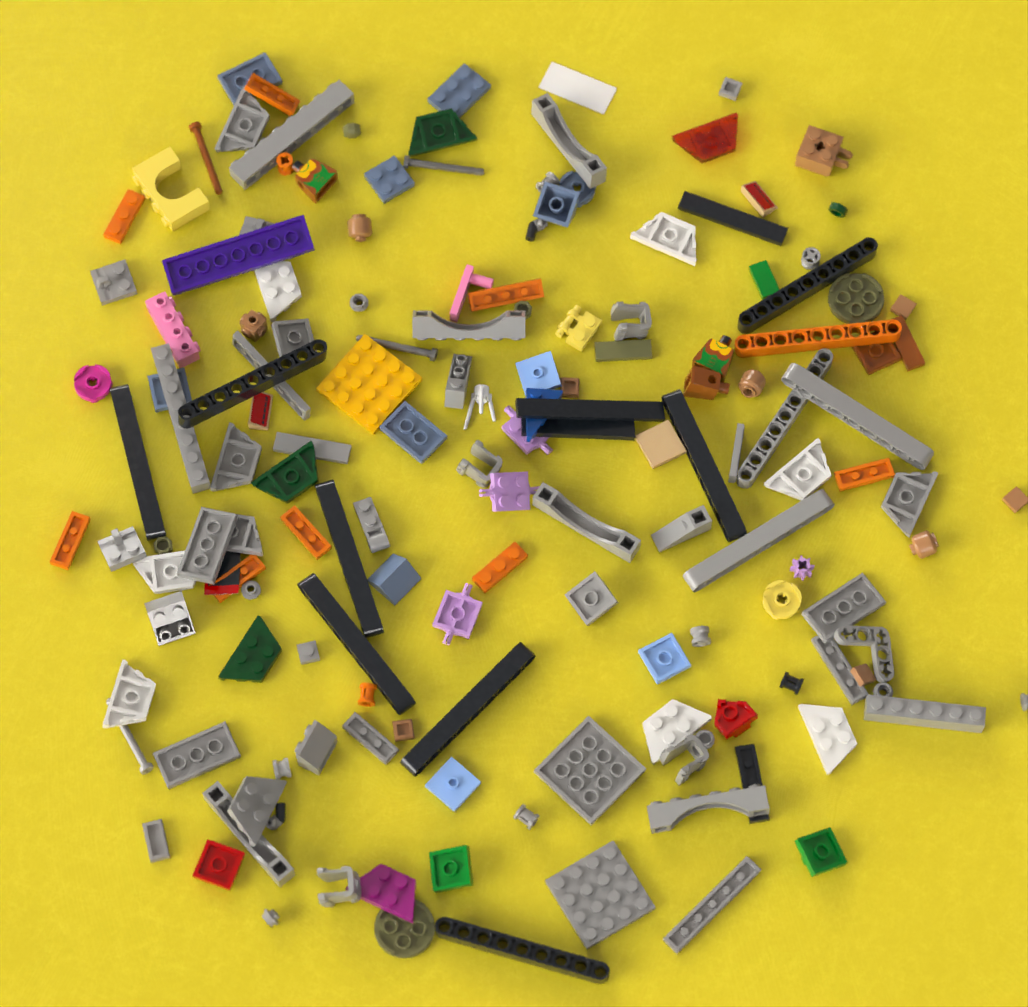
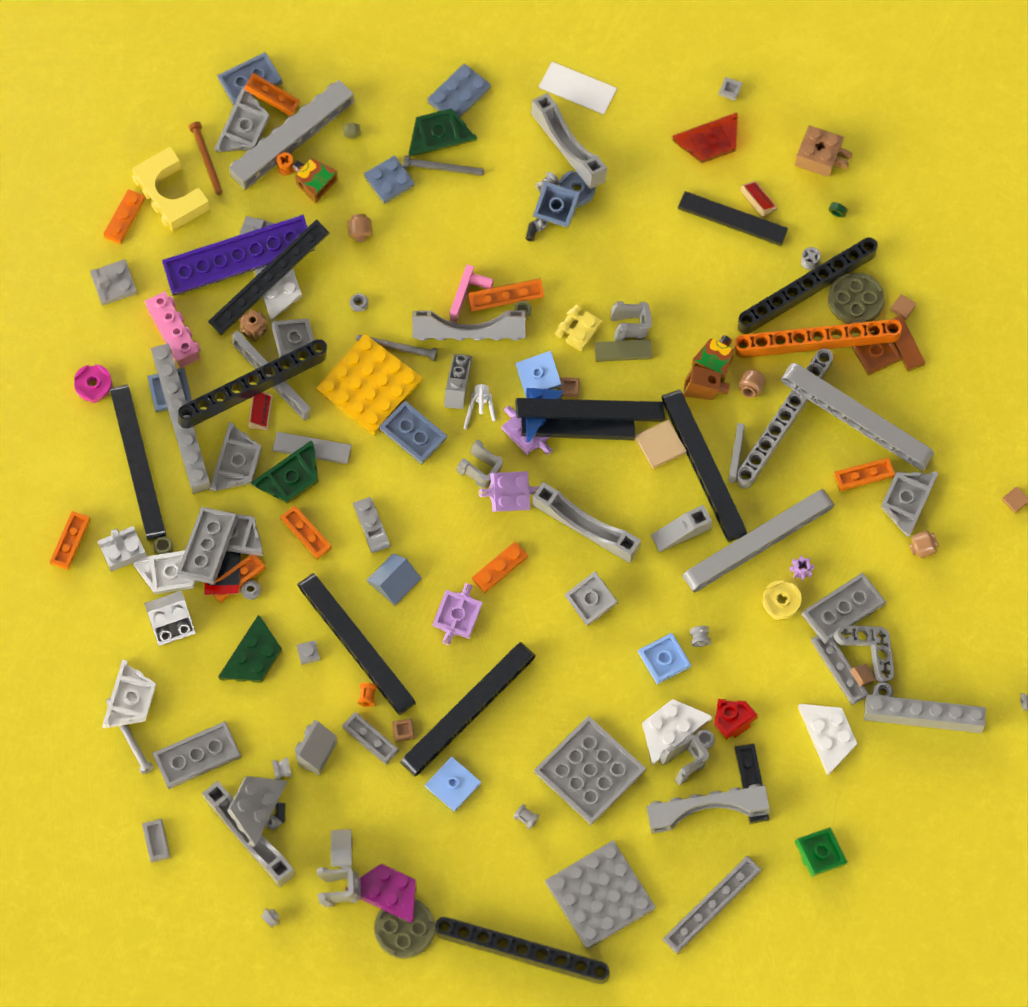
(218, 864): red plate -> none
(268, 277): none -> black tile
(341, 847): none -> light grey beam
(349, 559): black beam -> none
(451, 868): green hinge -> none
(669, 236): white wing -> none
(763, 279): green tile -> none
(788, 680): black bush -> none
(802, 474): white wing -> none

